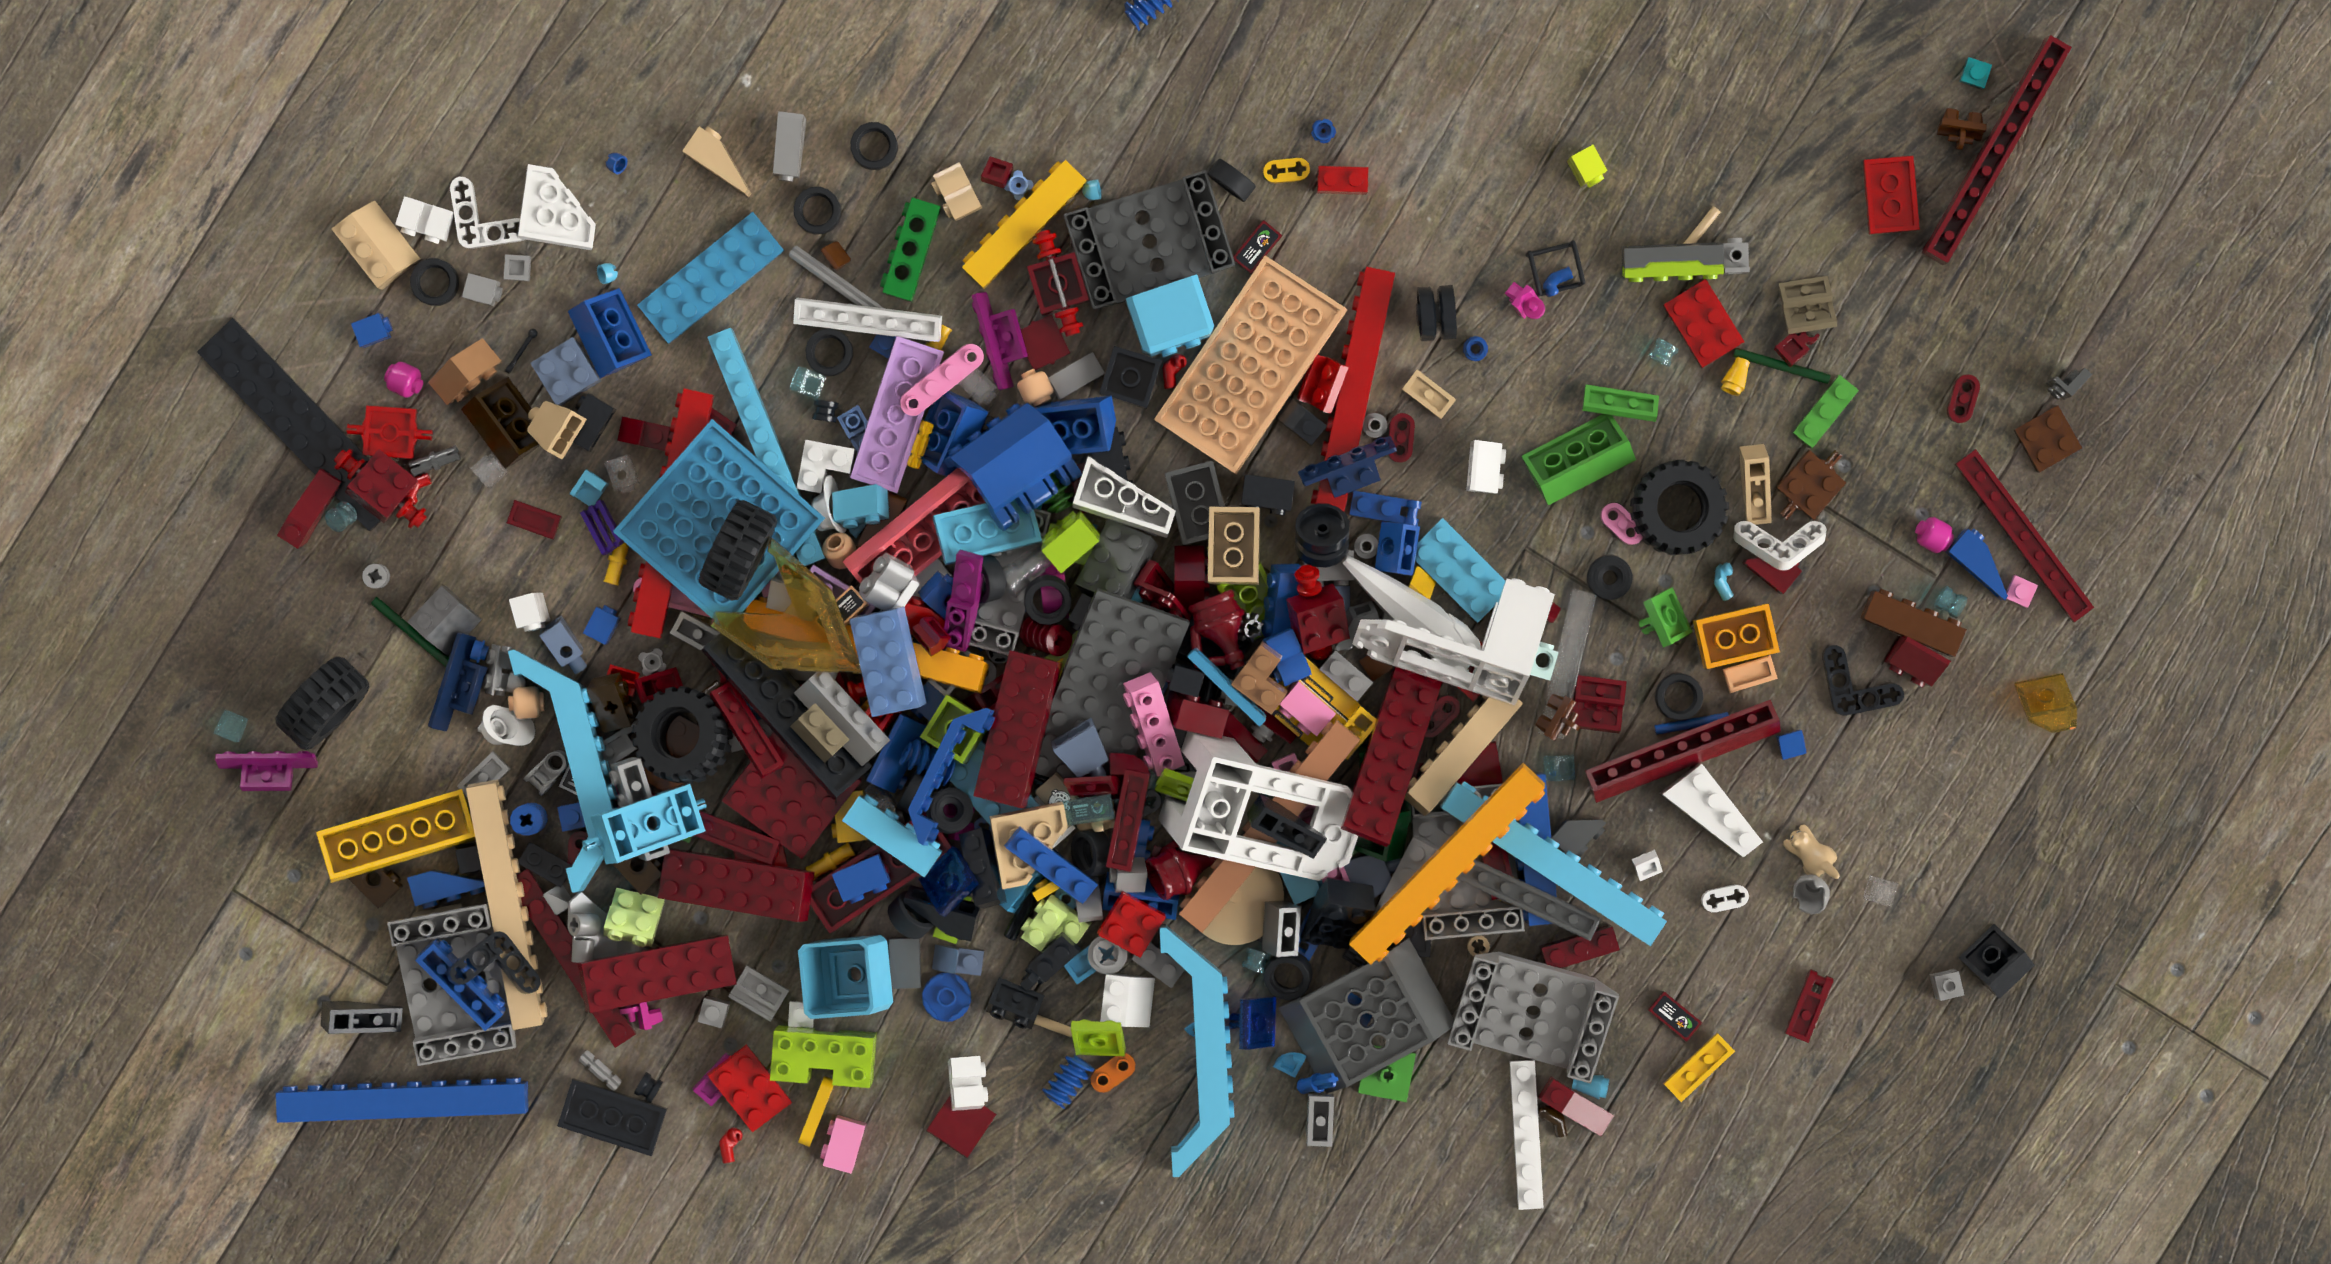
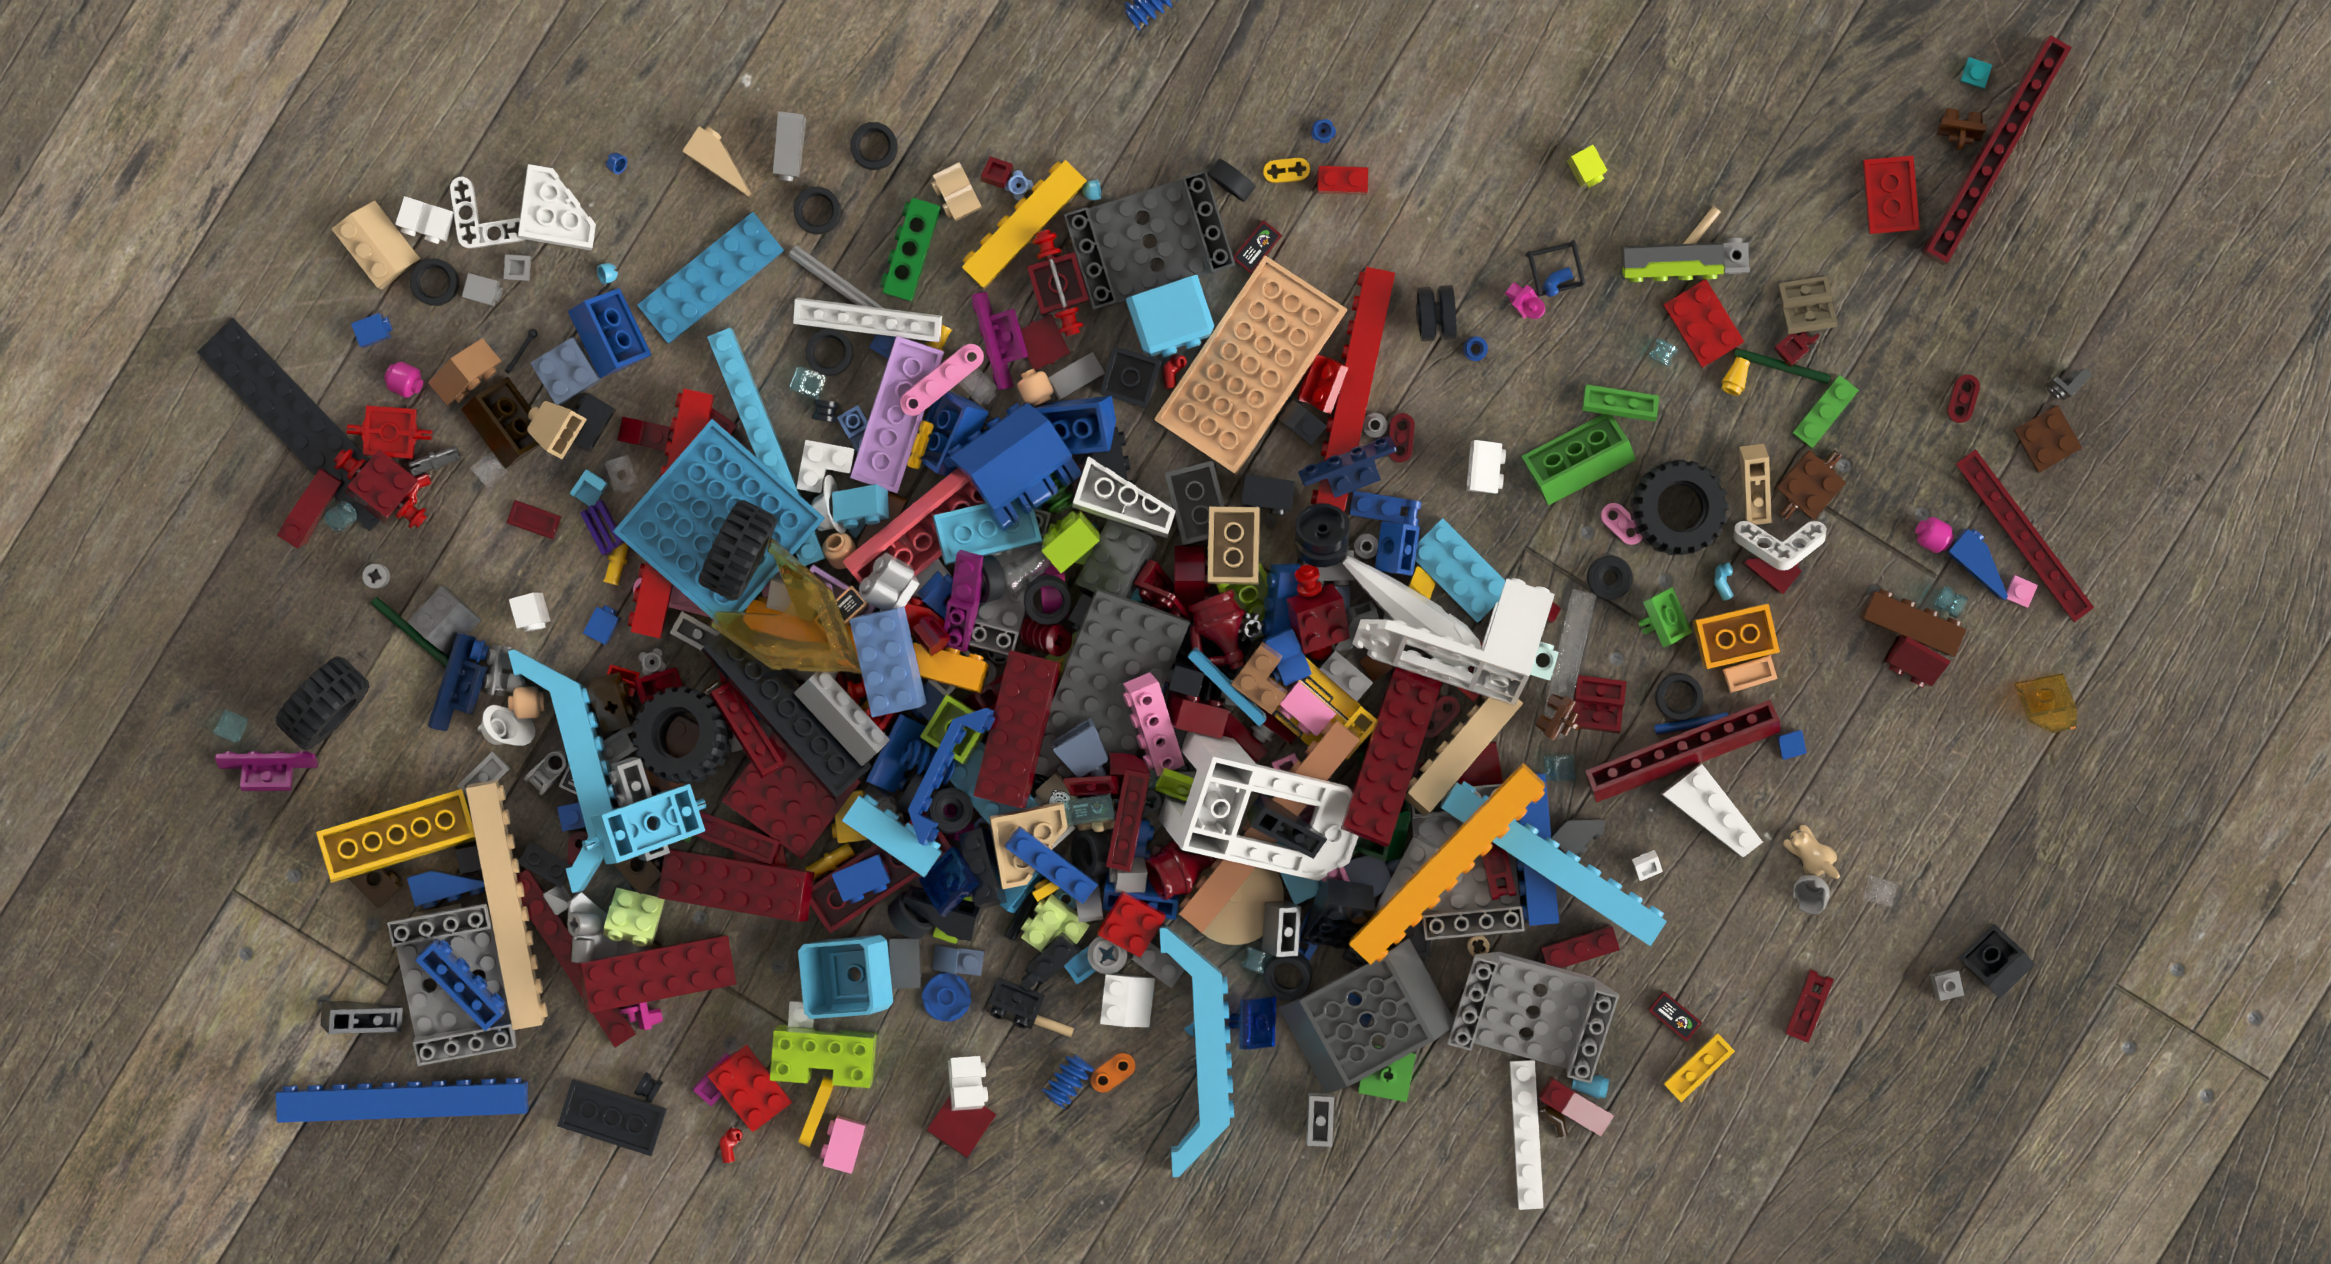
(493, 954): black beam -> none
(519, 820): blue piece -> none
(558, 635): sand blue torso -> none
(600, 1070): light grey axle -> none
(714, 1011): light grey brick -> none
(758, 993): light grey plate -> none
(819, 732): dark tan brick -> none
(836, 255): reddish brown slope -> none
(1098, 1038): lime plate -> none
(1290, 1063): dark azure tile -> none
(1317, 1083): blue axle -> none
(1428, 394): tan plate -> none
(1531, 899): dark grey tile -> none
(1723, 892): white beam -> none
(1846, 690): black beam -> none

